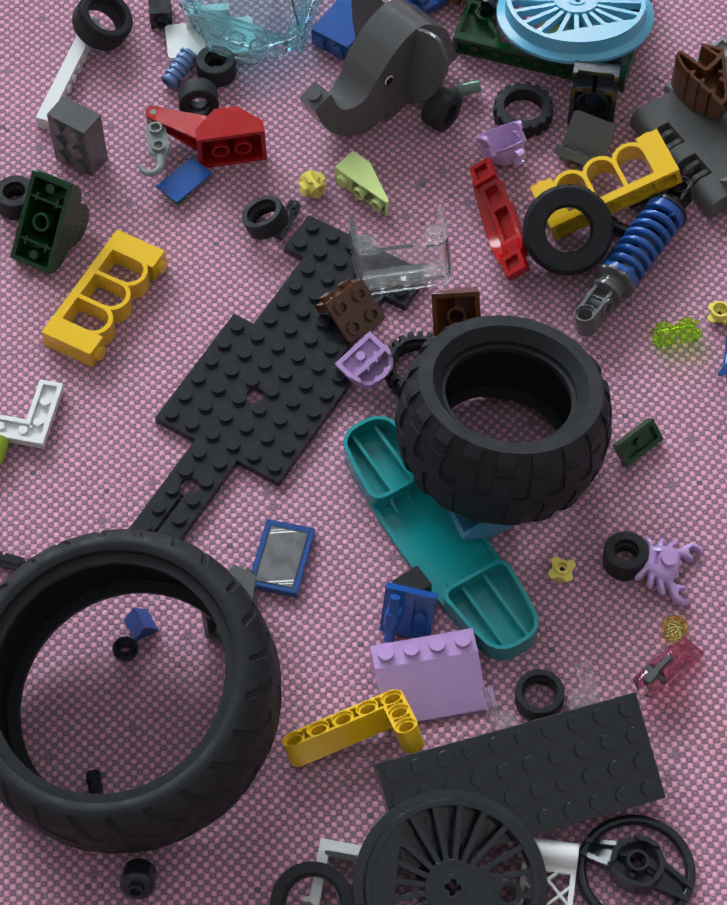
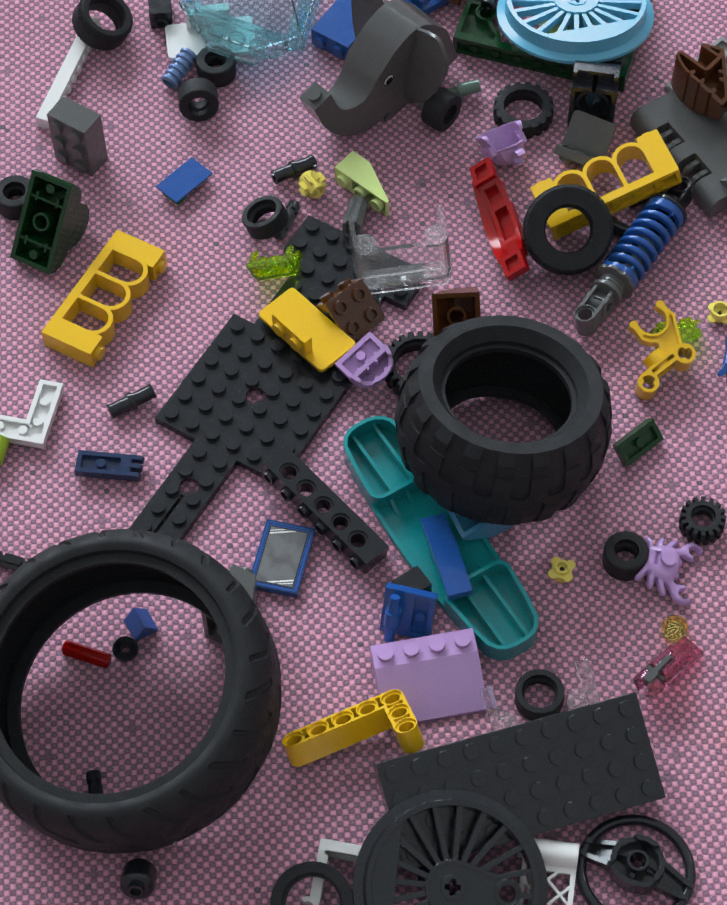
(86, 654): none -> red axle
(109, 465): none -> dark blue hinge
(131, 401): none -> black pin
(220, 138): red slope -> none
(274, 266): none -> clear neon green hinge
(284, 463): none -> black brick
(293, 169): none -> black pin
(306, 329): none -> yellow bracket
(358, 209): none -> dark grey axle
(446, 556): none -> blue slope
(665, 356): none -> yellow piece
(702, 508): none -> black tyre

